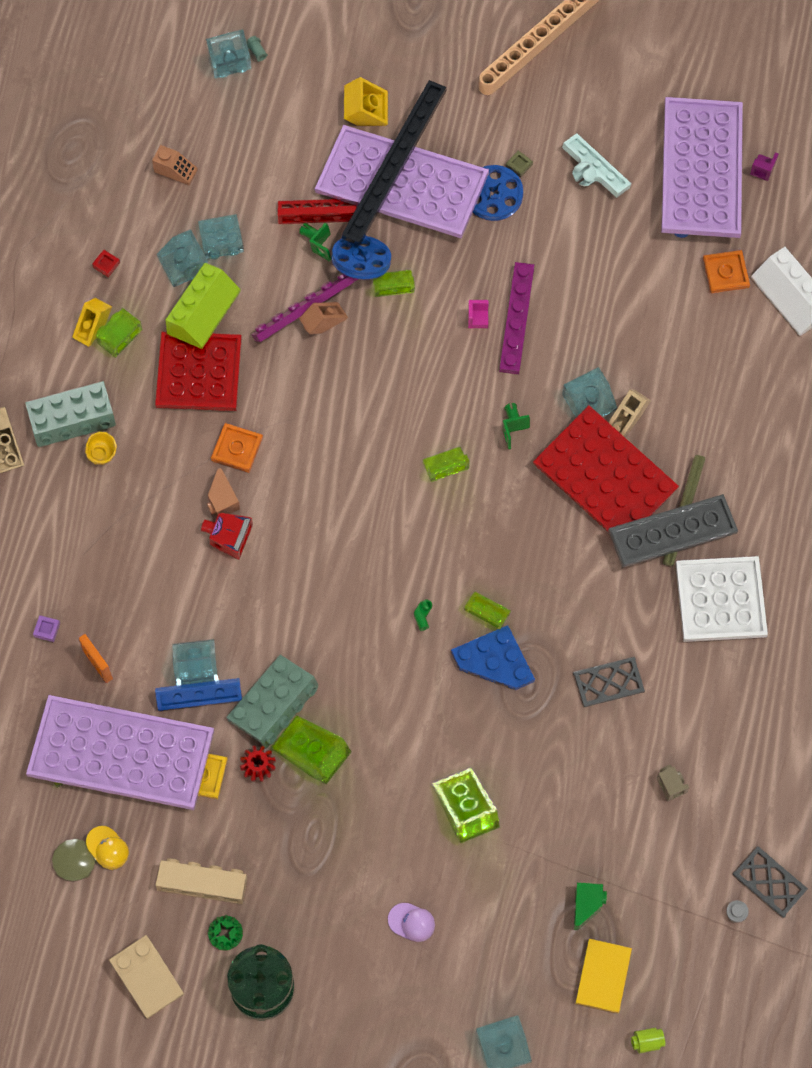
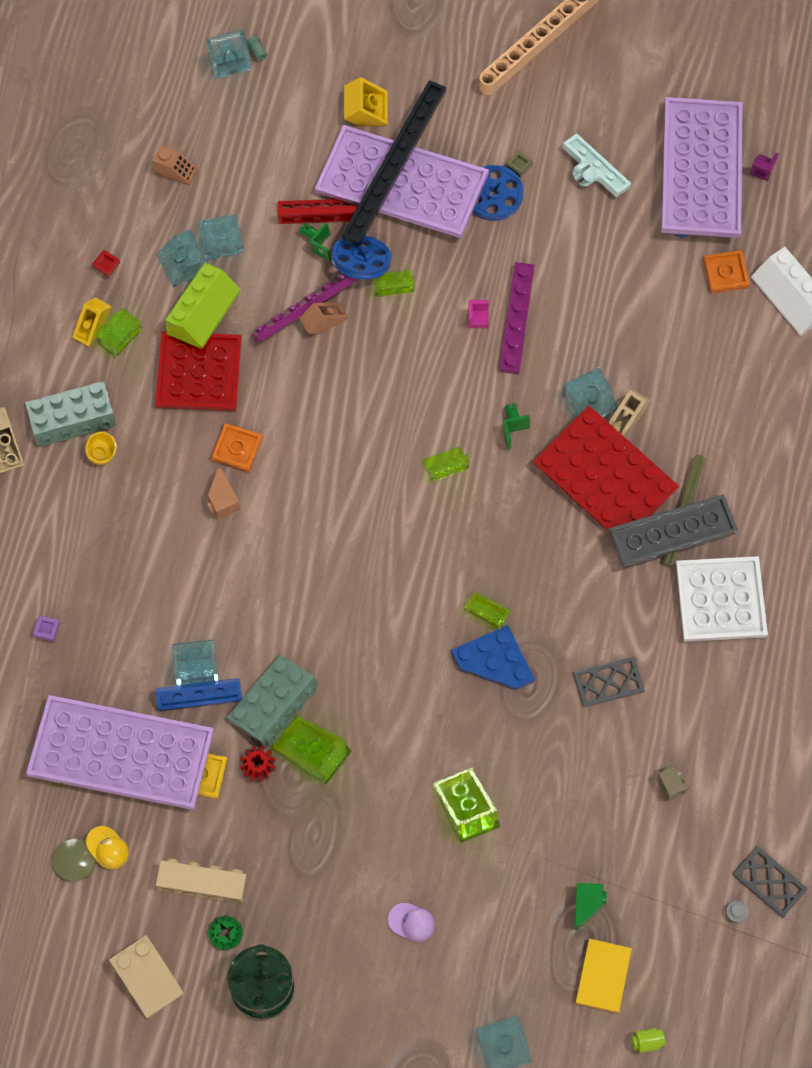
(95, 658): orange tile -> none
(228, 533): red torso -> none
(421, 613): green arm -> none

